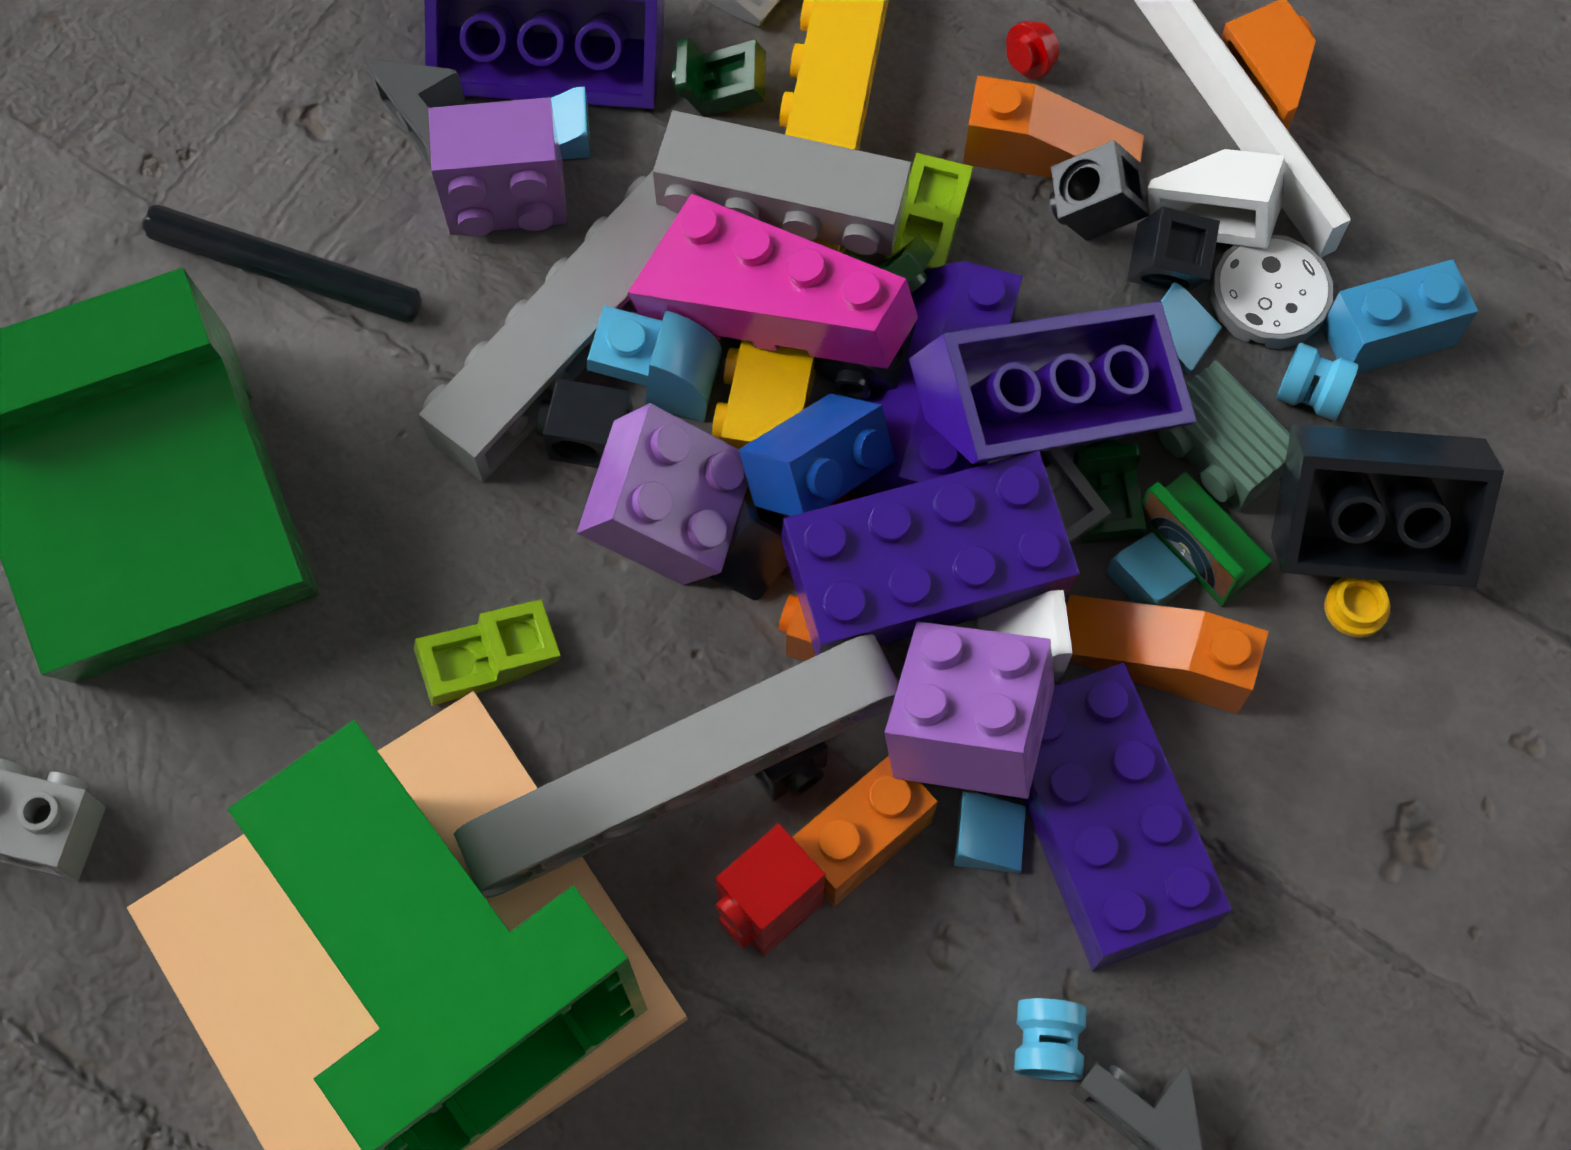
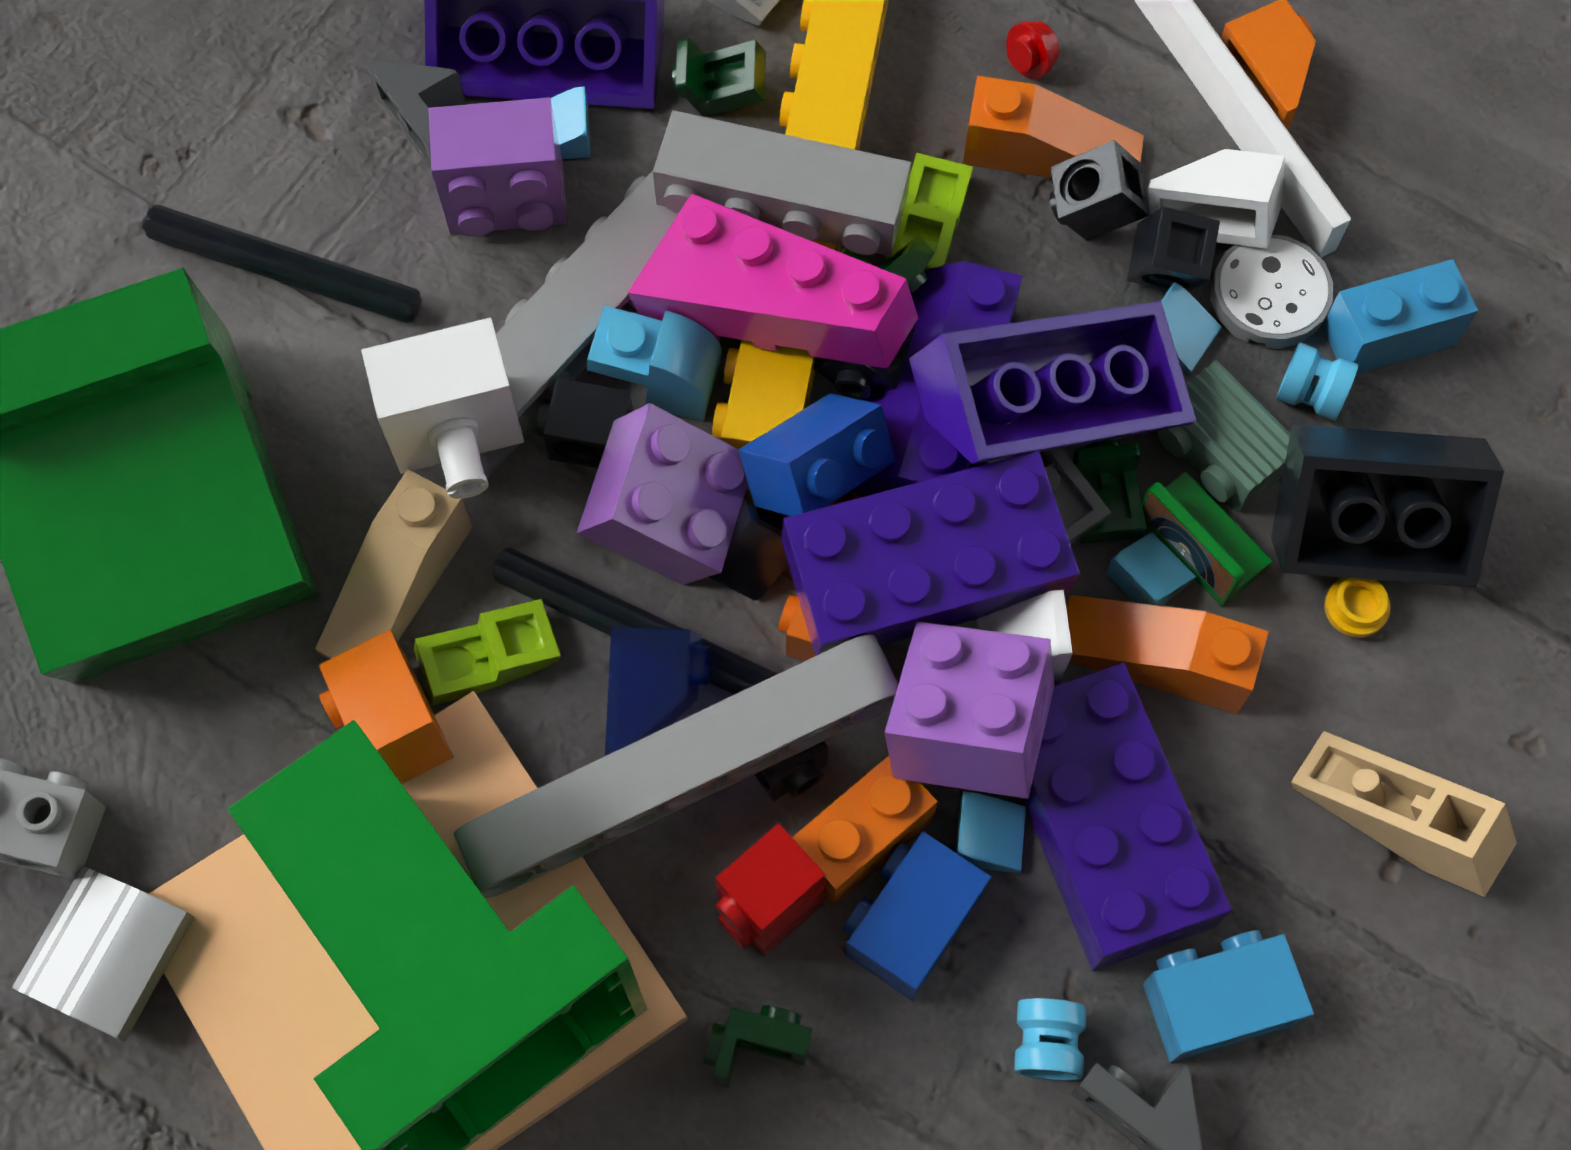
(103, 952): none -> light grey slope
(386, 700): none -> orange brick
(396, 564): none -> tan slope
(444, 402): none -> white brick
(605, 611): none -> black axle
(651, 681): none -> clear blue slope
(771, 1033): none -> dark green bracket
(915, 914): none -> blue brick
(1226, 995): none -> dark azure brick
(1410, 811): none -> tan slope

